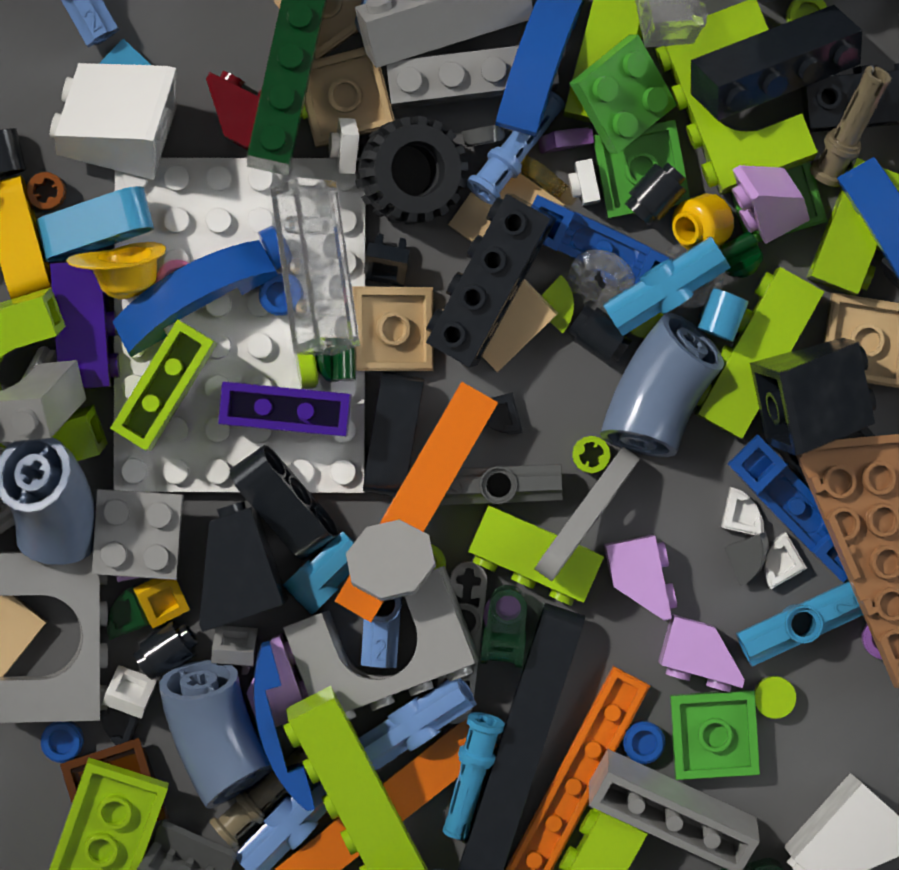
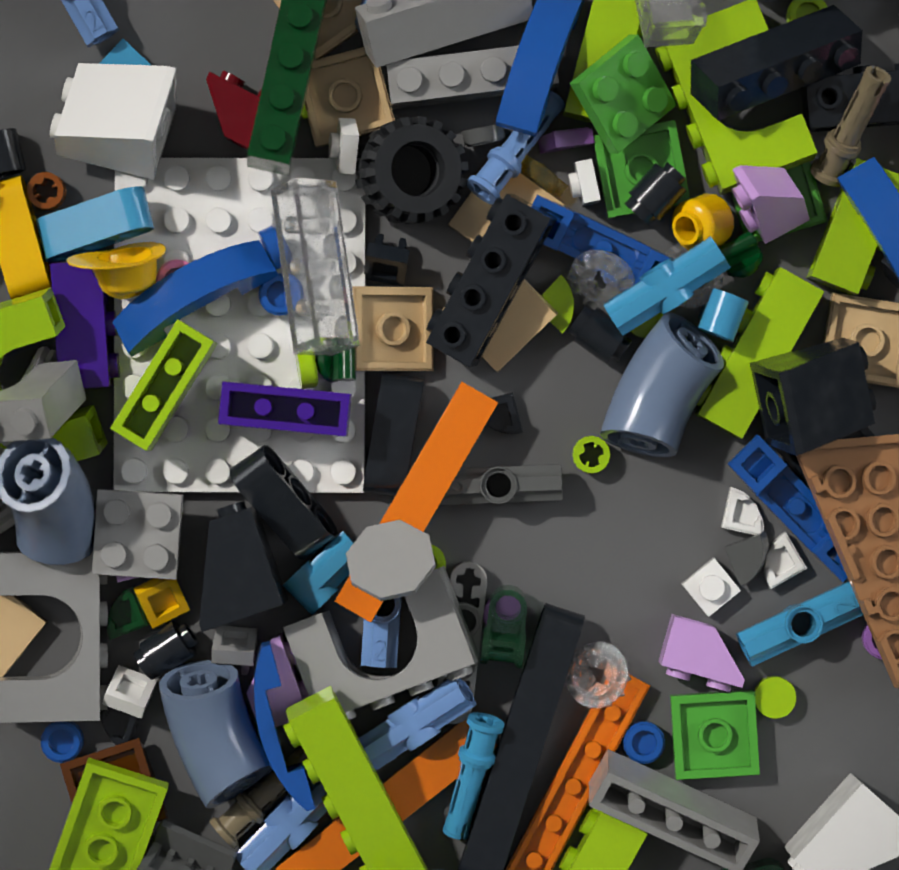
(520, 546): lime brick -> none
(581, 680): none -> clear gear
(587, 514): light grey beam -> none
(637, 572): lavender slope -> none
(711, 587): none -> white plate

